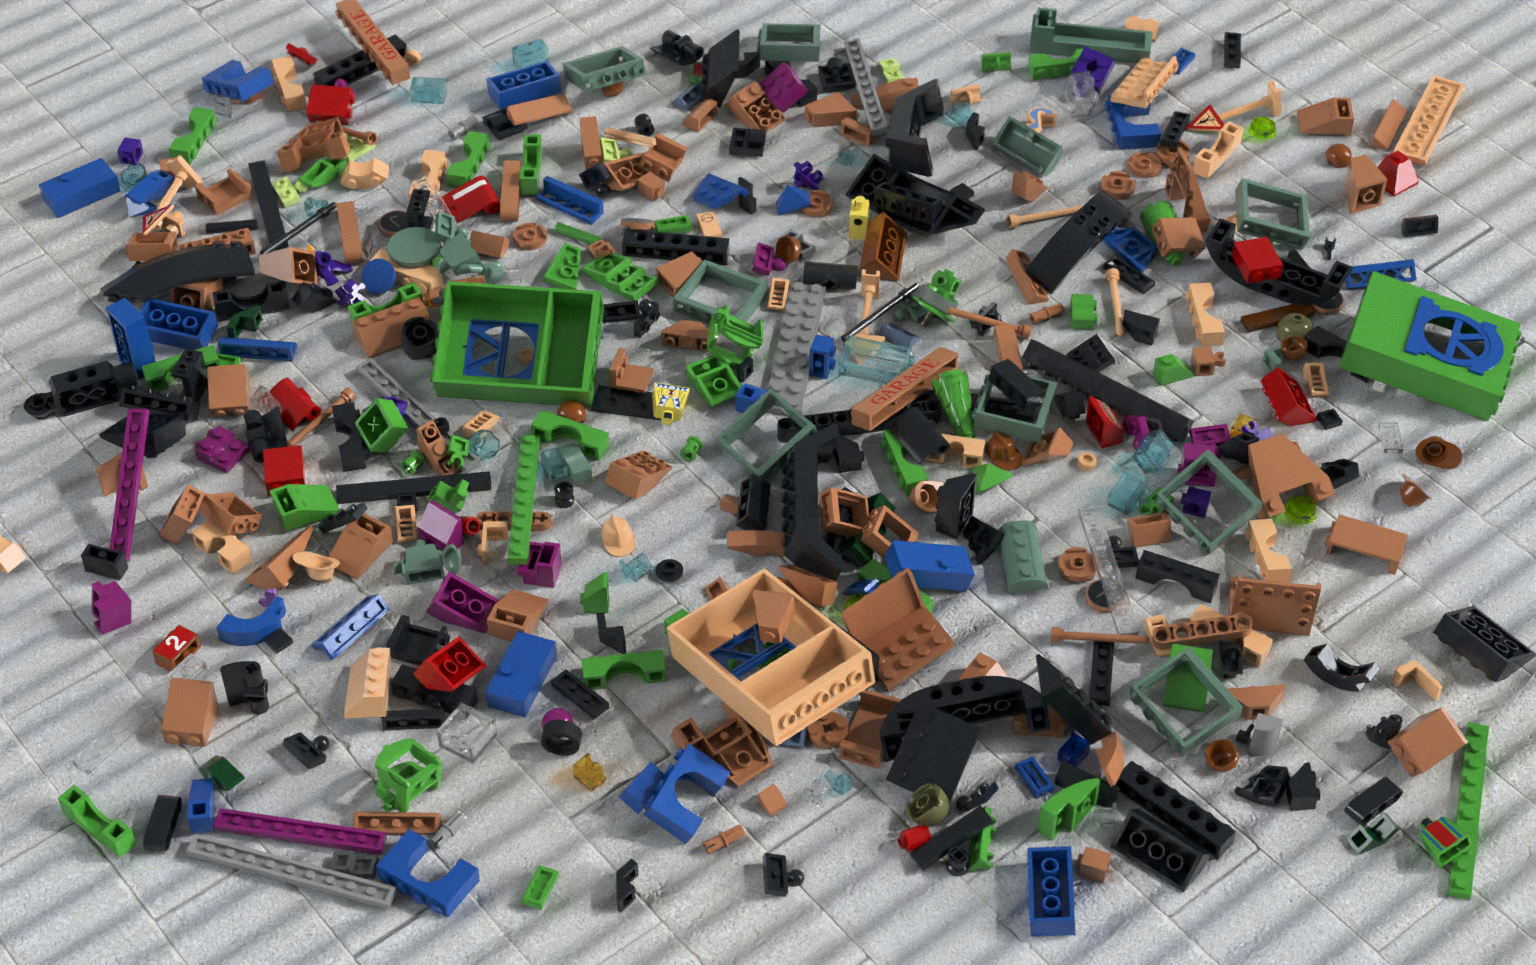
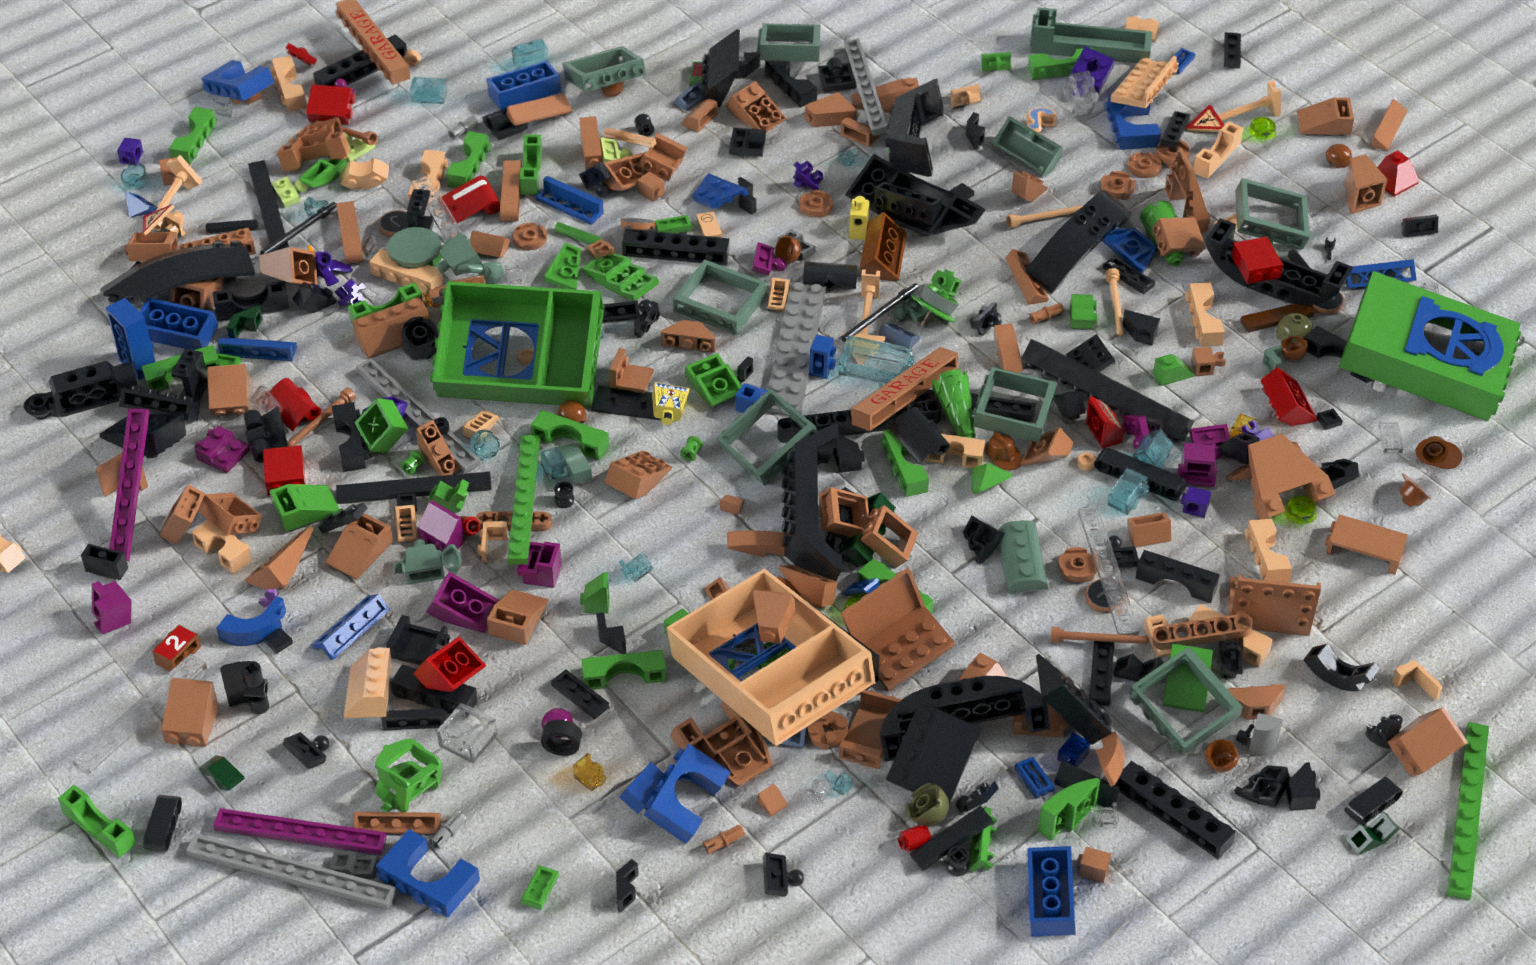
(79, 187): blue brick -> none
(151, 187): blue slope -> none
(201, 806): blue slope -> none
(224, 193): nougat panel -> none
(317, 566): light nougat piece -> none
(378, 276): blue tile -> none
(446, 228): sand green plate -> none
(458, 448): bright green plate -> none
(521, 674): blue brick -> none
(617, 537): light nougat piece -> none
(669, 570): black piece -> none
(677, 272): nougat slope -> none
(679, 49): black panel -> none
(737, 331): bright green animal -> none
(753, 503): black brick -> none
(783, 87): magenta brick -> none
(792, 200): blue slope -> none
(890, 70): yellowish green slope -> none
(924, 495): nougat piece -> none
(932, 564): blue brick -> none
(955, 504): black slope -> none
(962, 112): clear light blue bracket -> none
(1016, 385): black brick -> none
(1022, 331): nougat piece -> none
(1133, 669): none -> black slope
(1151, 504): bright green plate -> none
(1159, 480): none -> black beam
(1160, 849): black slope -> none
(1229, 479): sand green window -> none
(1318, 368): light nougat slope -> none
(1429, 119): light nougat plate -> none
(1444, 840): bright green torso -> none
(1483, 643): black slope -> none

